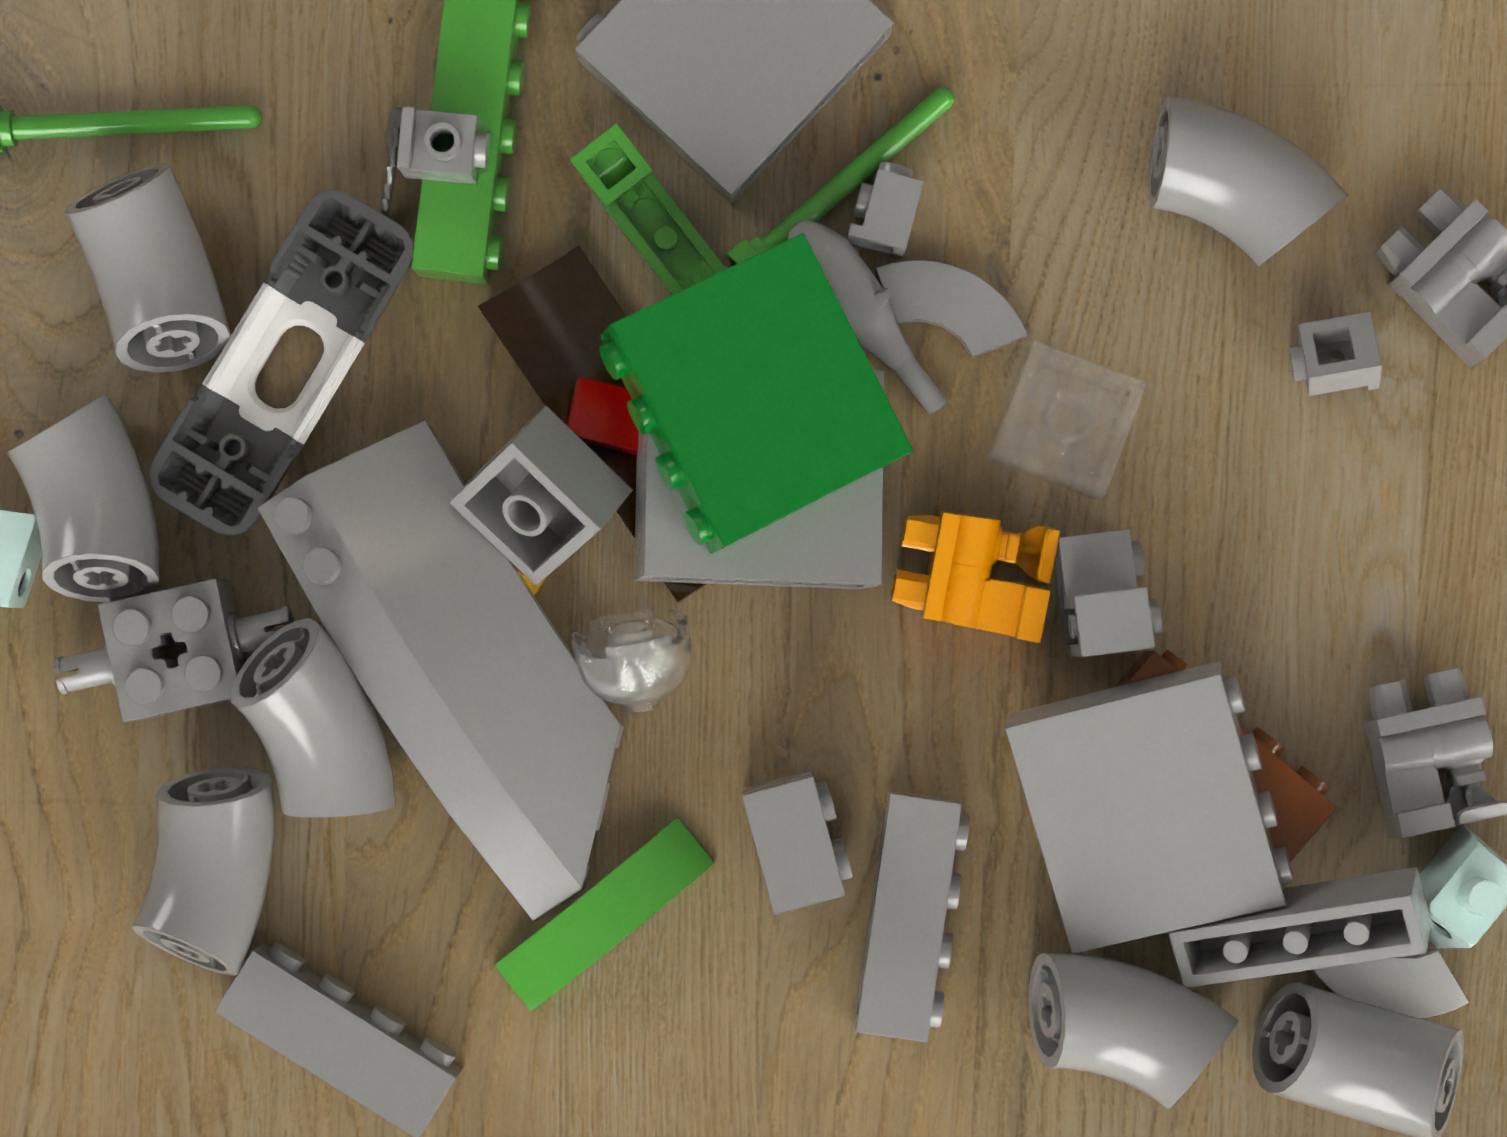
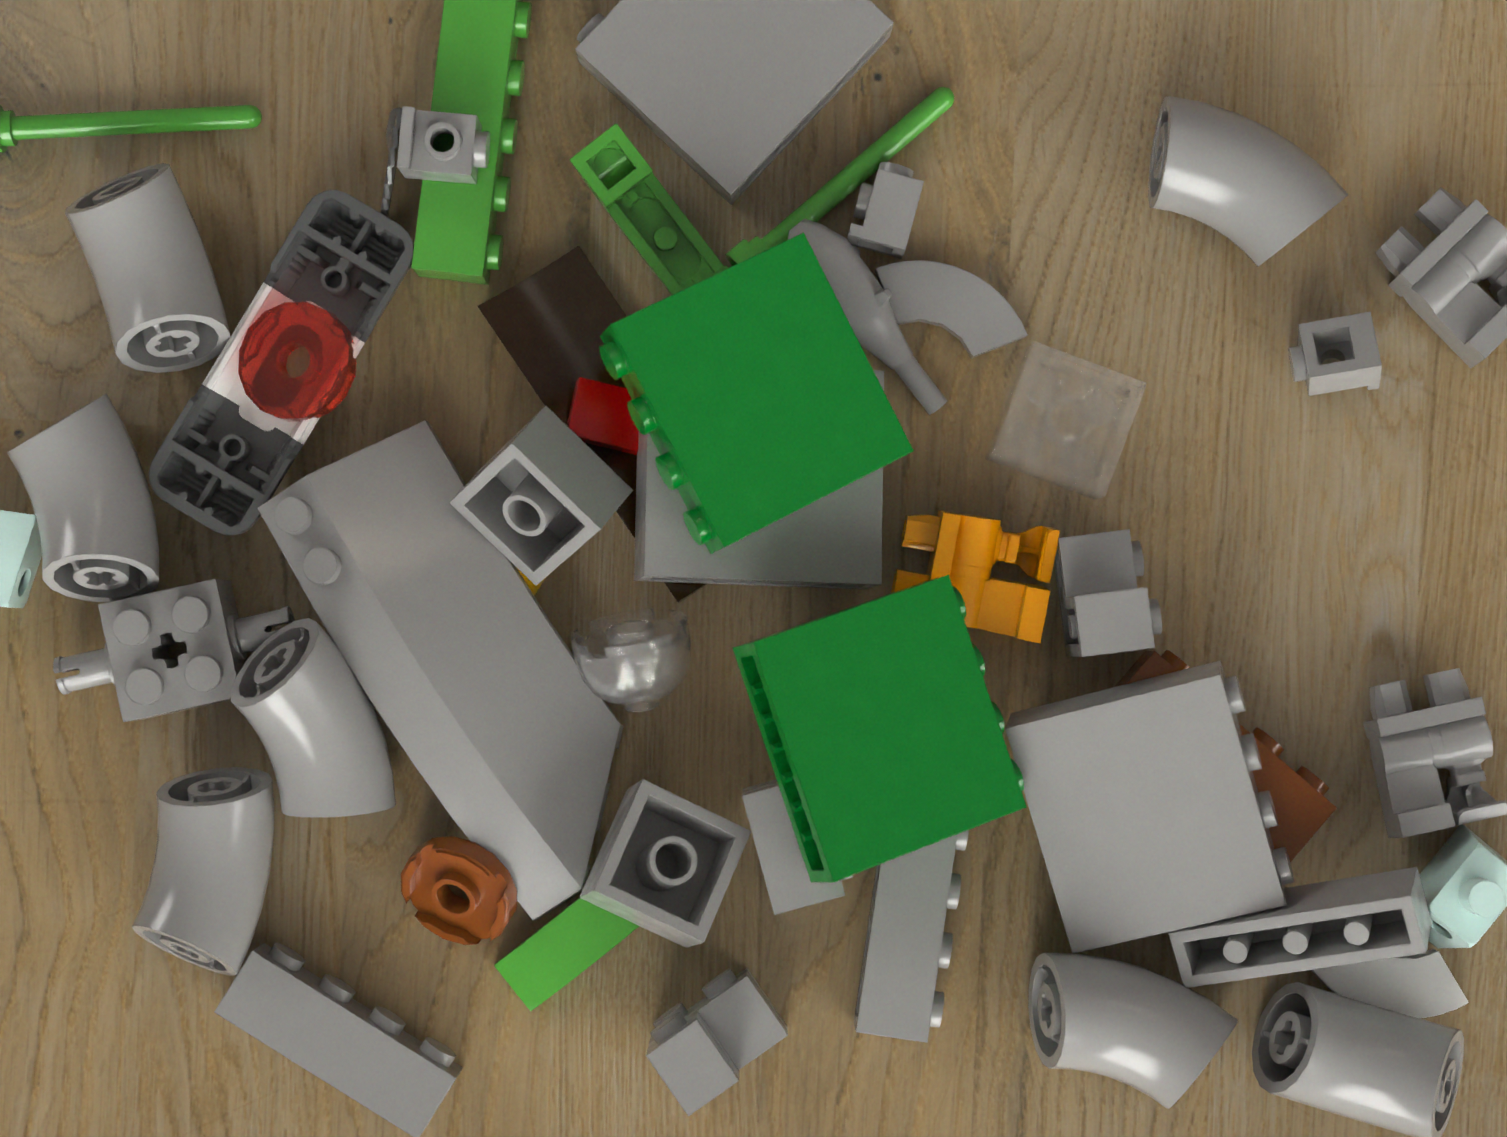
(265, 357): none -> clear red tile
(473, 870): none -> dark orange tile
(665, 864): none -> light grey brick
(709, 1043): none -> light grey brick
(880, 729): none -> green brick

